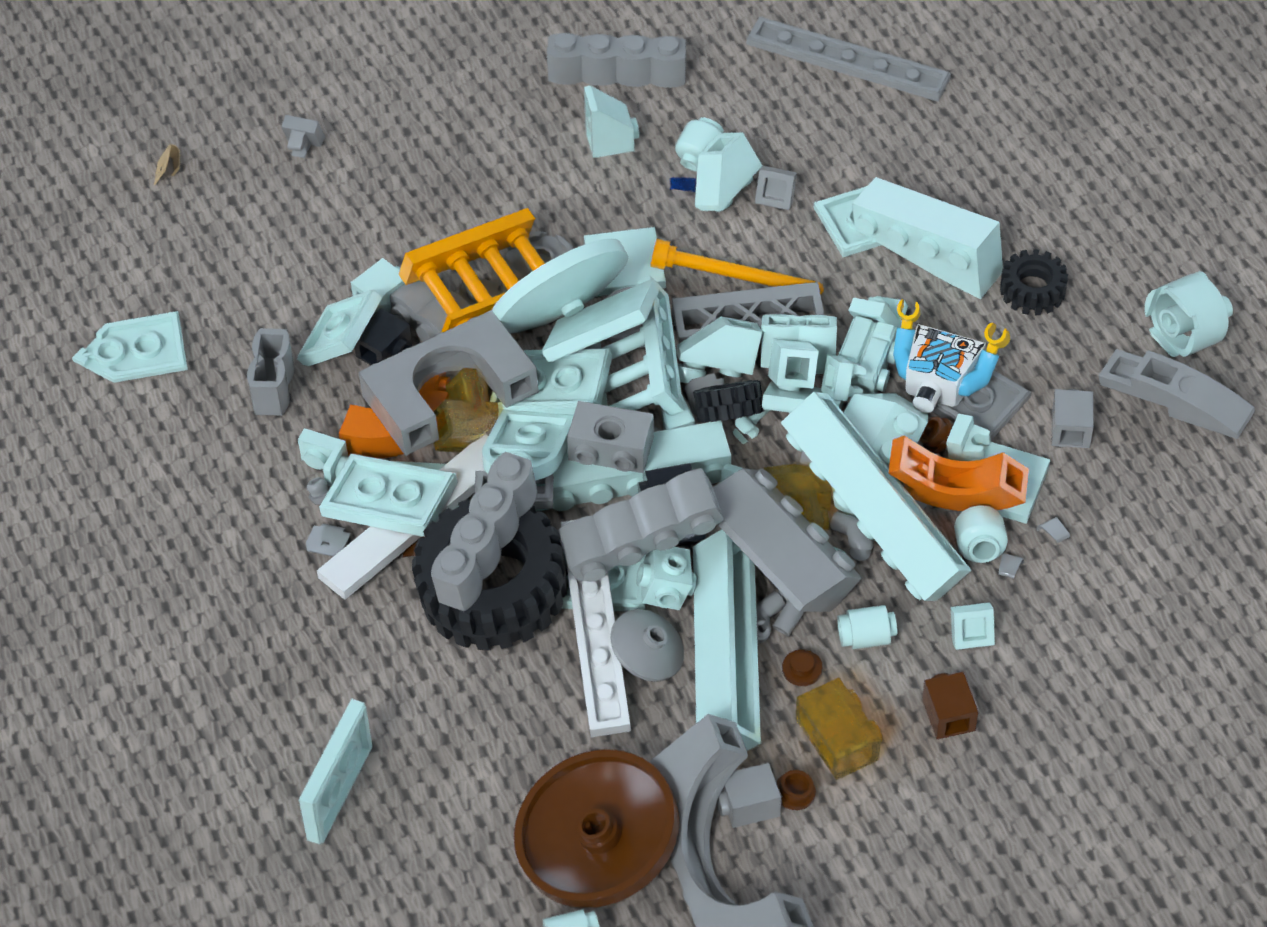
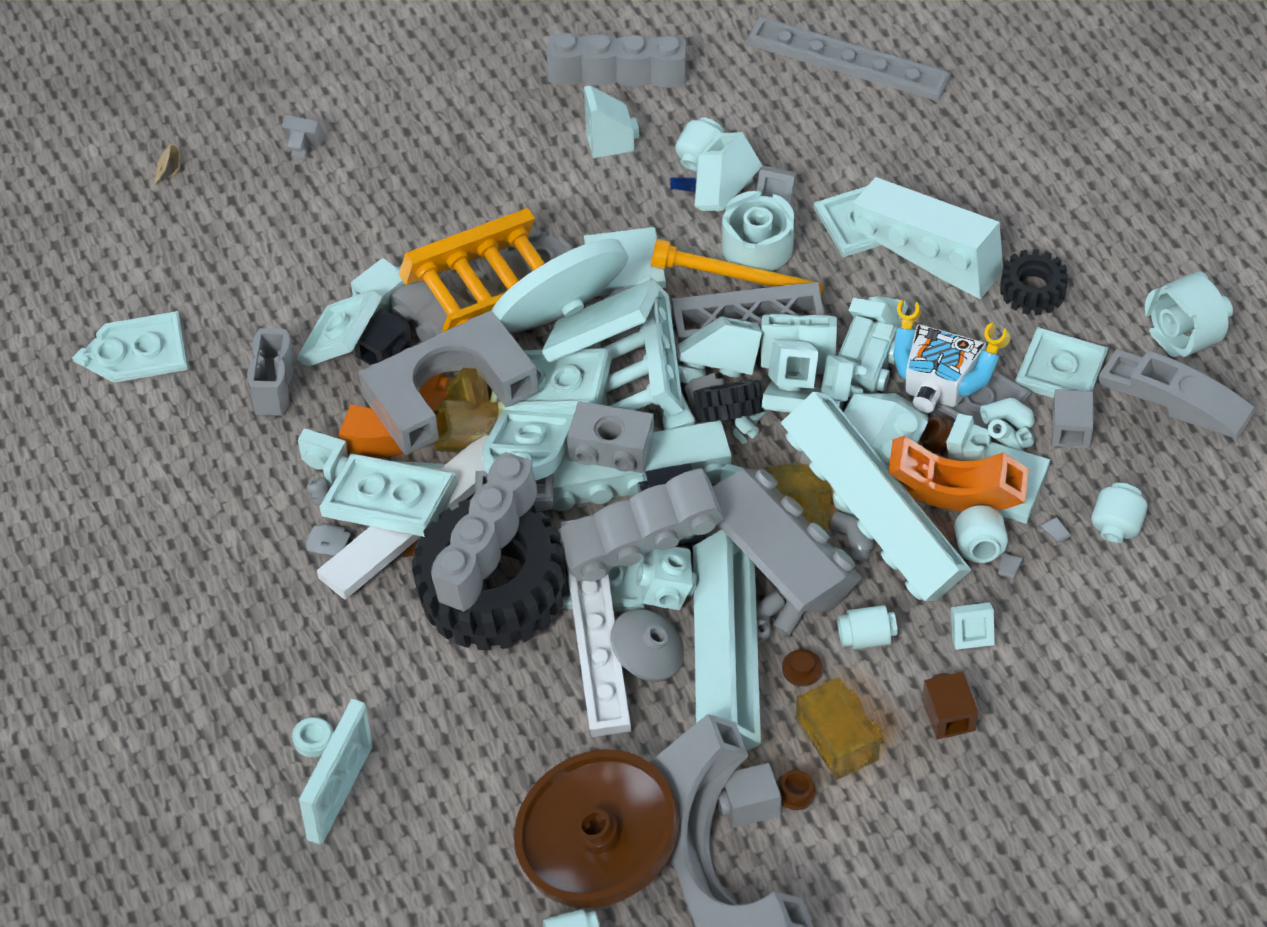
(312, 736): none -> light aqua tile
(758, 231): none -> light aqua brick
(1008, 409): none -> light aqua arm
(1009, 436): none -> light aqua arm
(1060, 363): none -> light aqua tile
(1119, 512): none -> light aqua head

